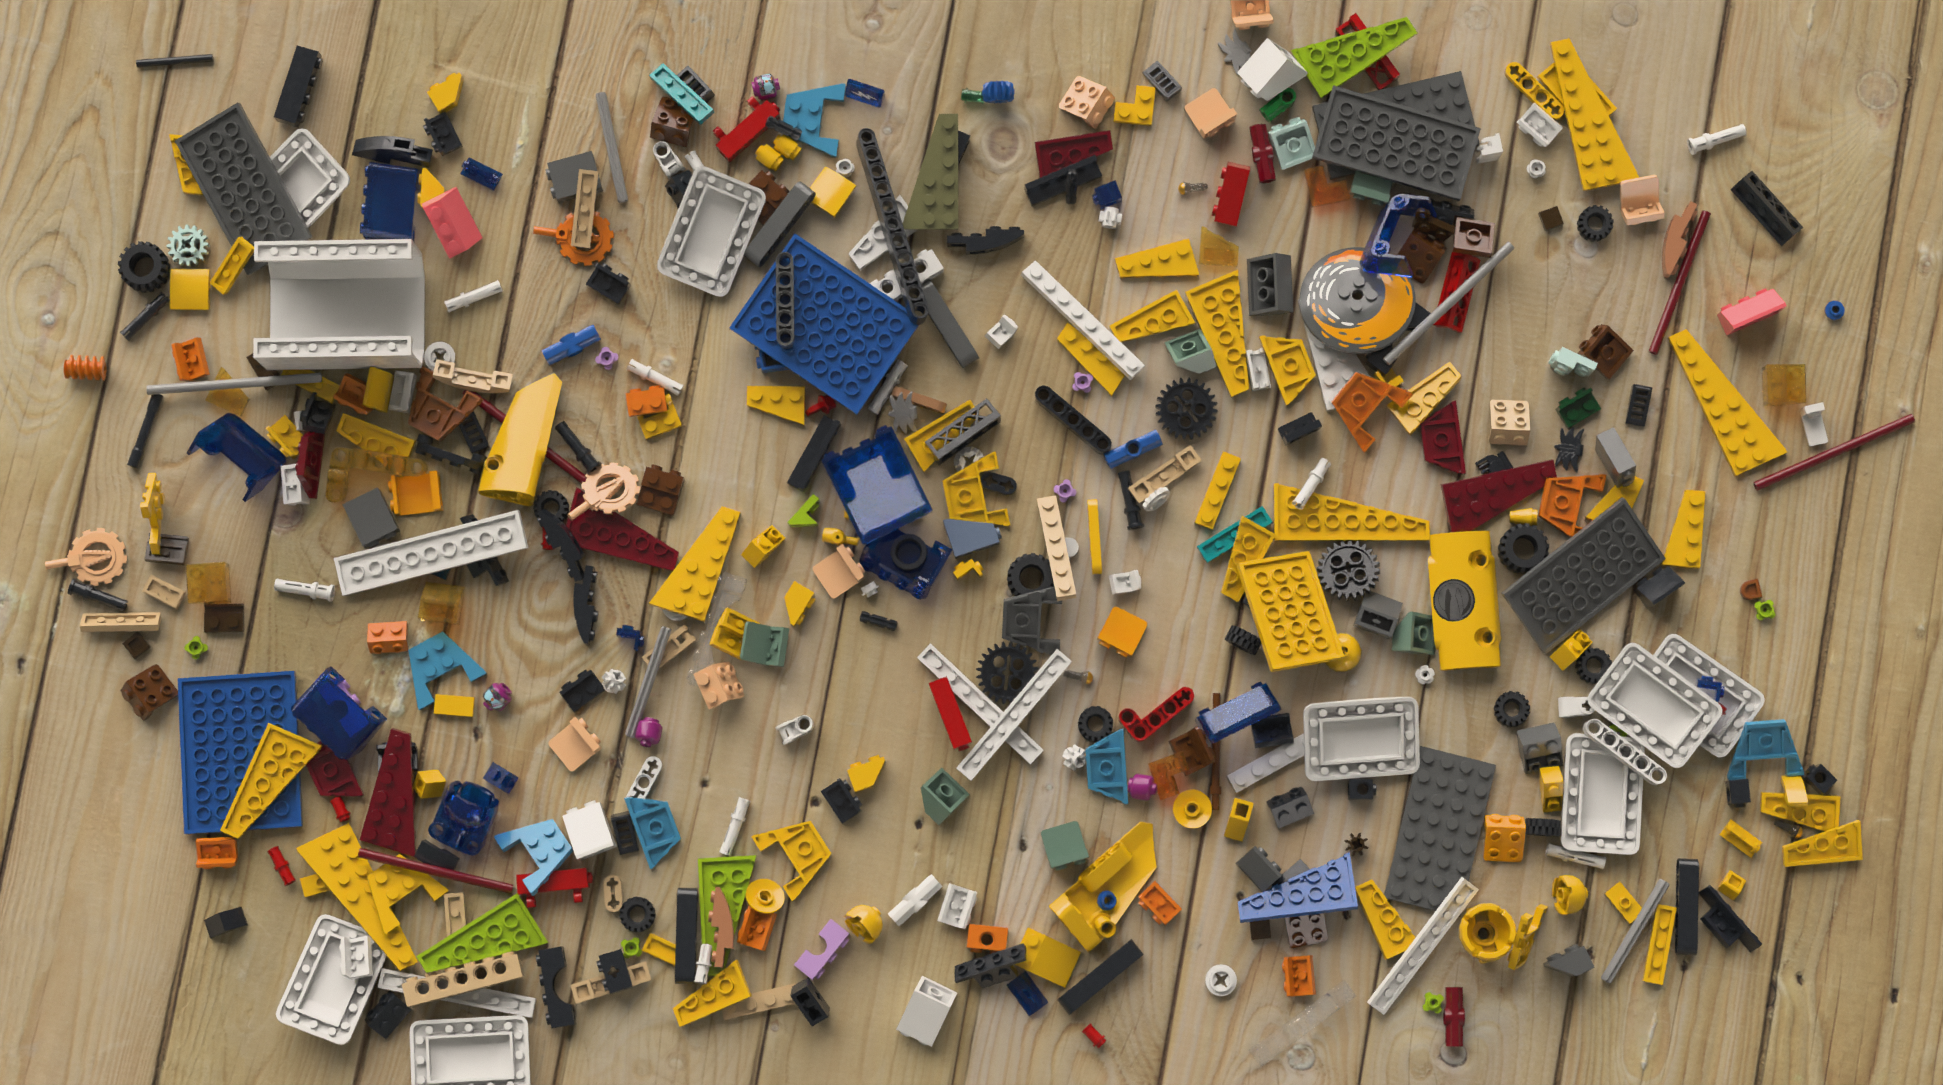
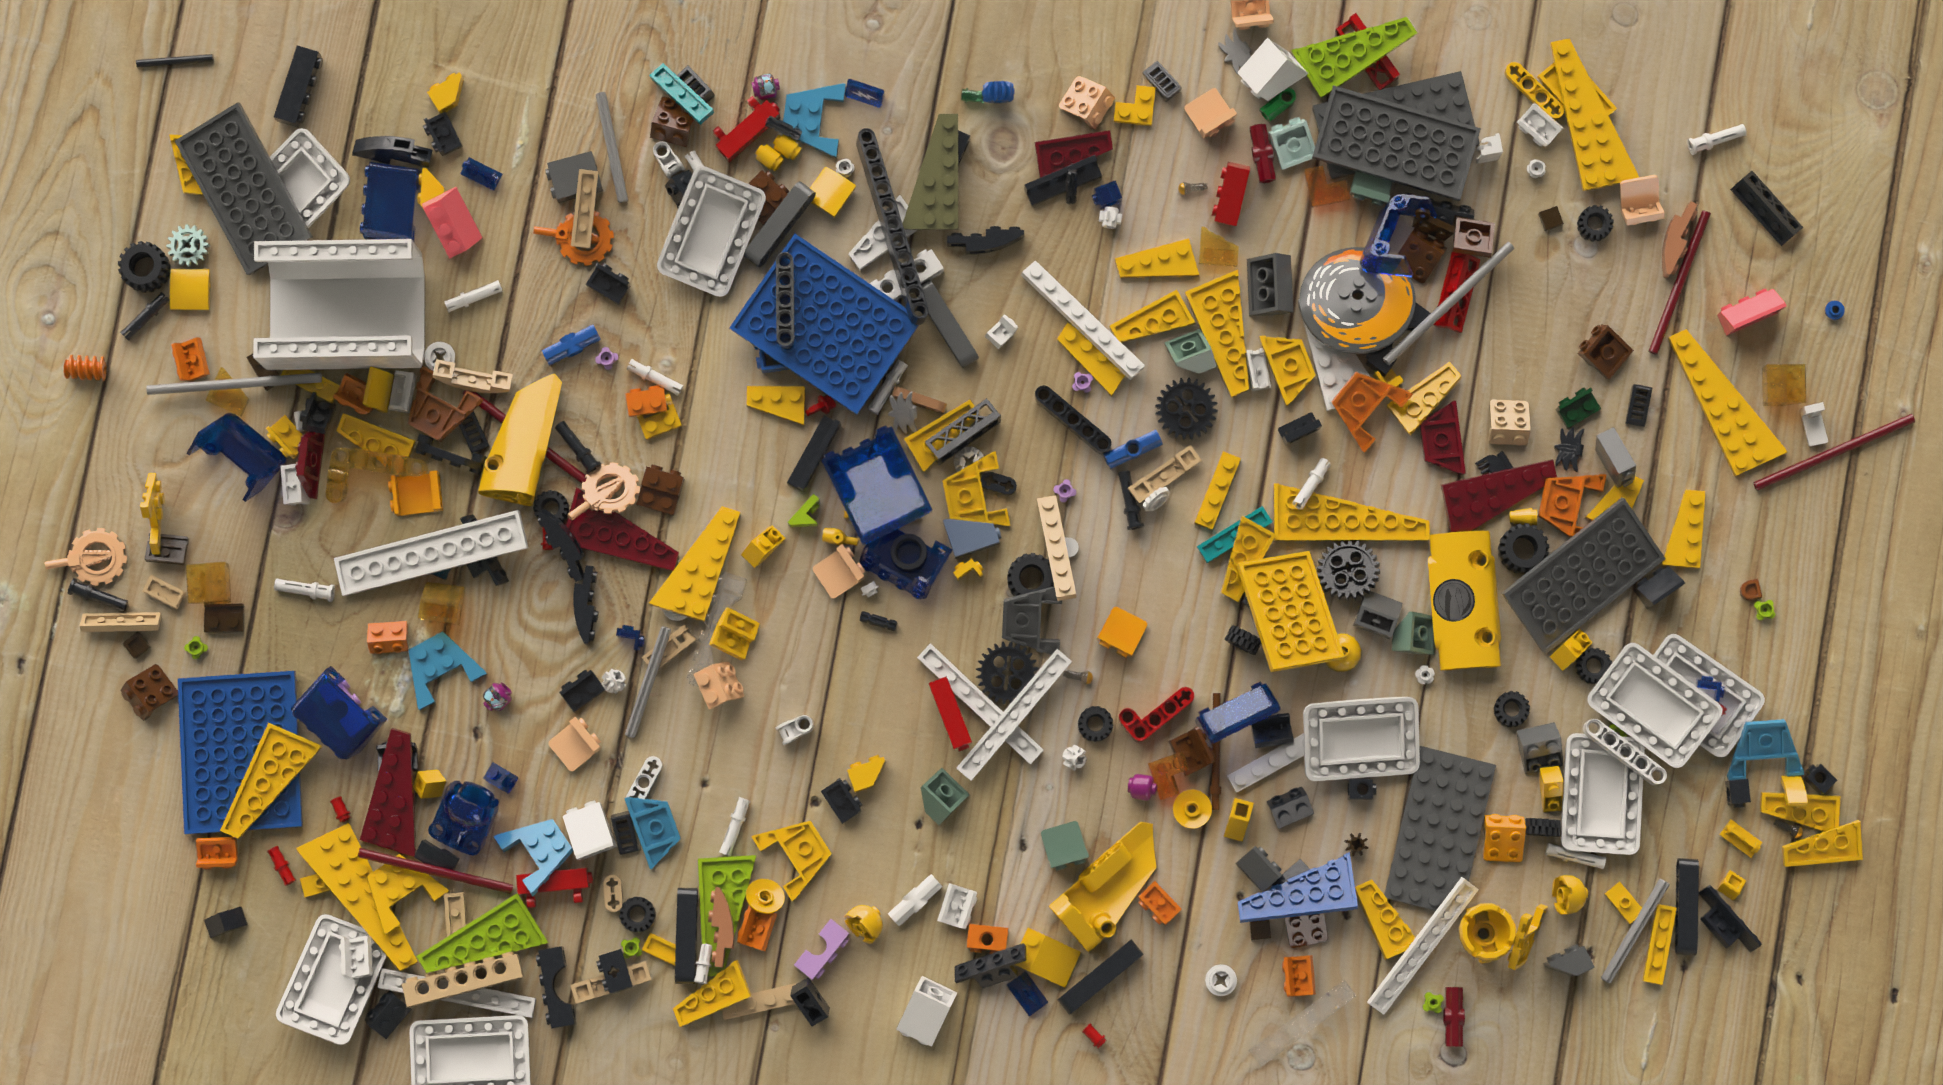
(138, 450): black piece -> none
(232, 265): yellow plate -> none
(333, 775): dark red wing -> none
(371, 518): dark grey brick -> none
(454, 705): yellow tile -> none
(648, 732): magenta head -> none
(764, 644): sand green bracket -> none
(797, 601): yellow slope -> none
(1094, 536): yellow beam -> none
(1108, 766): dark azure wing -> none
(1111, 900): blue plate -> none
(1125, 582): white bracket -> none
(1566, 360): light aqua plate -> none
(1572, 707): white piece -> none

